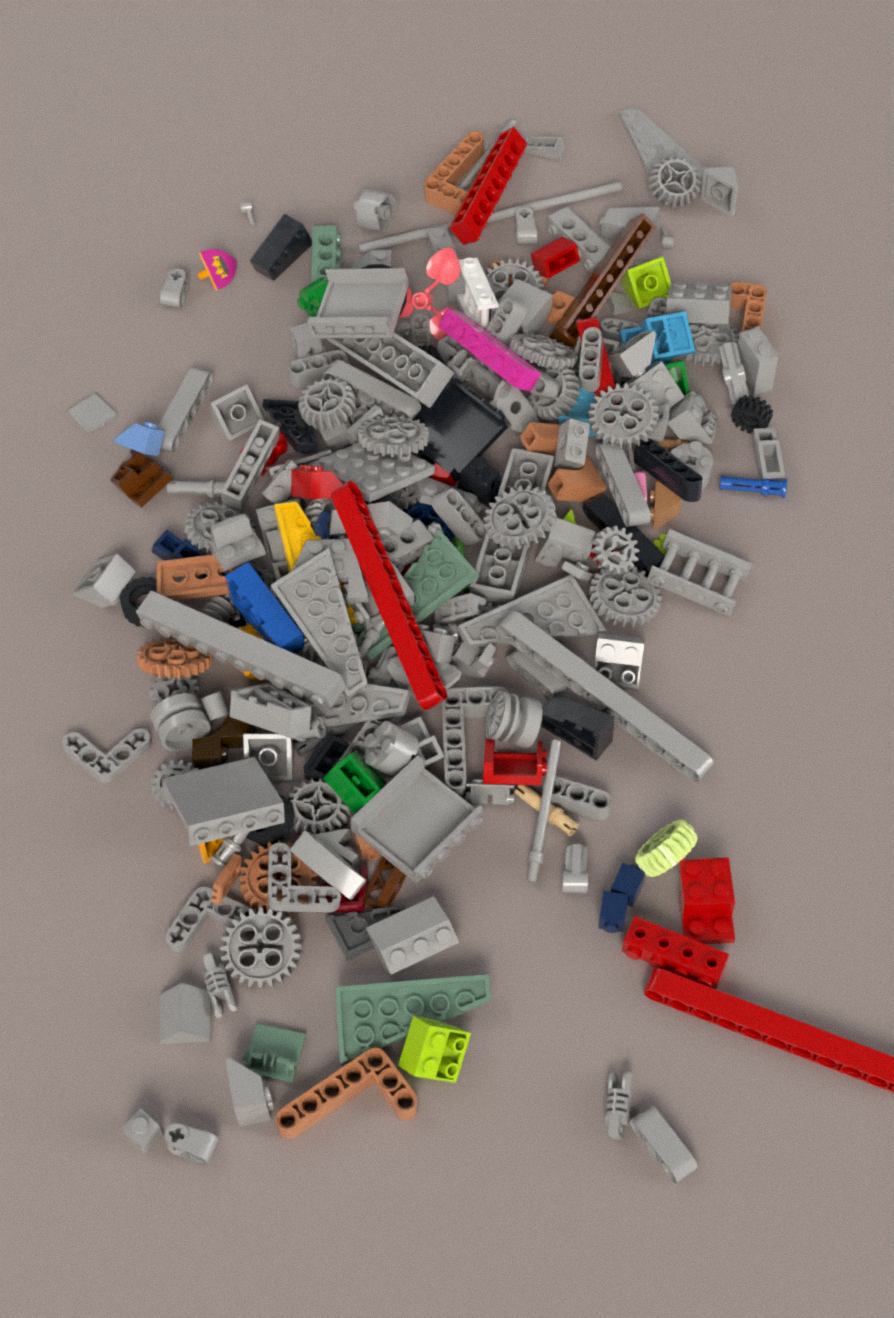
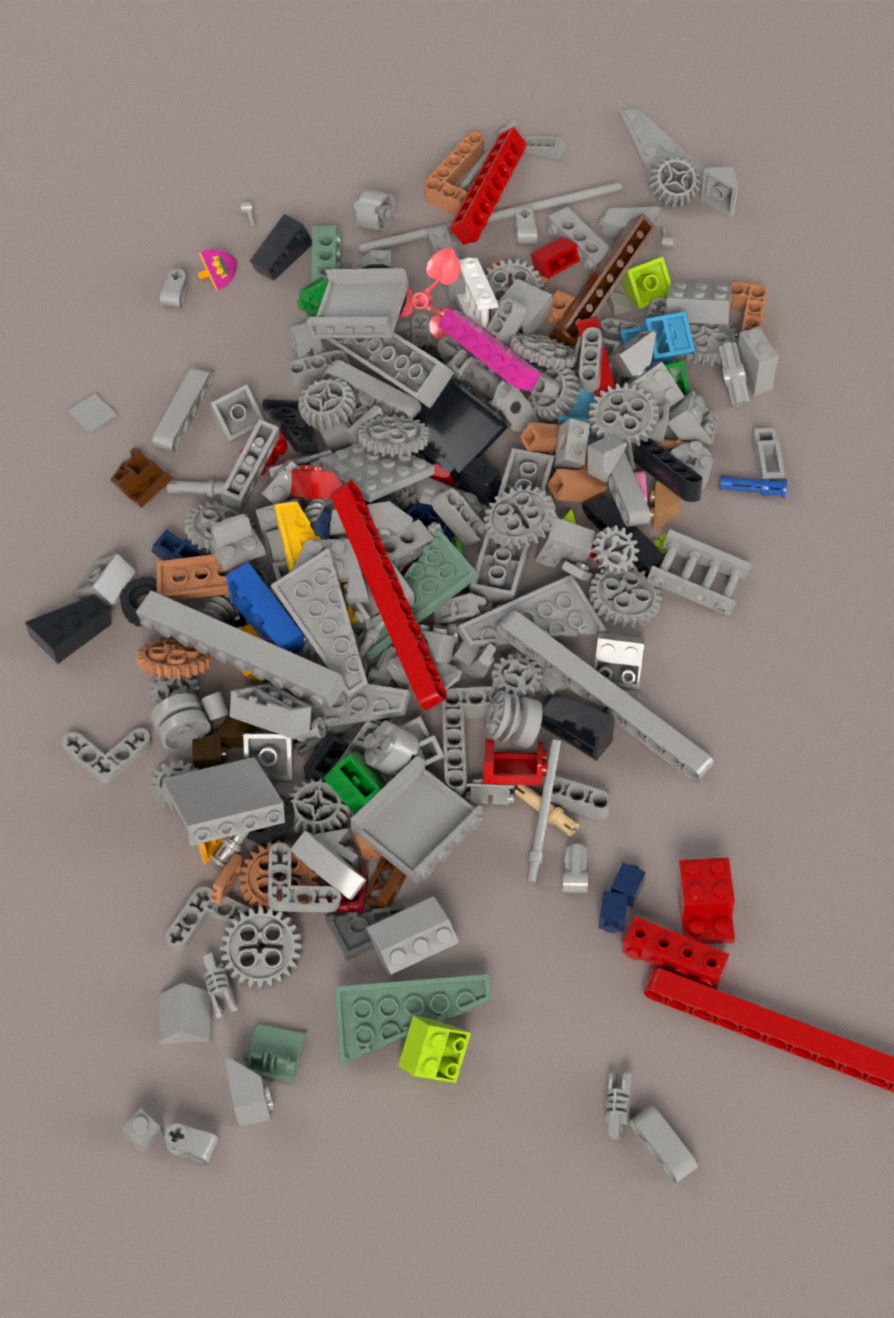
(69, 627): none -> black wedge
(142, 438): medium blue slope -> none
(348, 1090): nougat beam -> none
(517, 676): none -> light grey gear
(604, 456): none -> light grey slope
(666, 848): yellowish green gear -> none
(745, 407): black tyre -> none

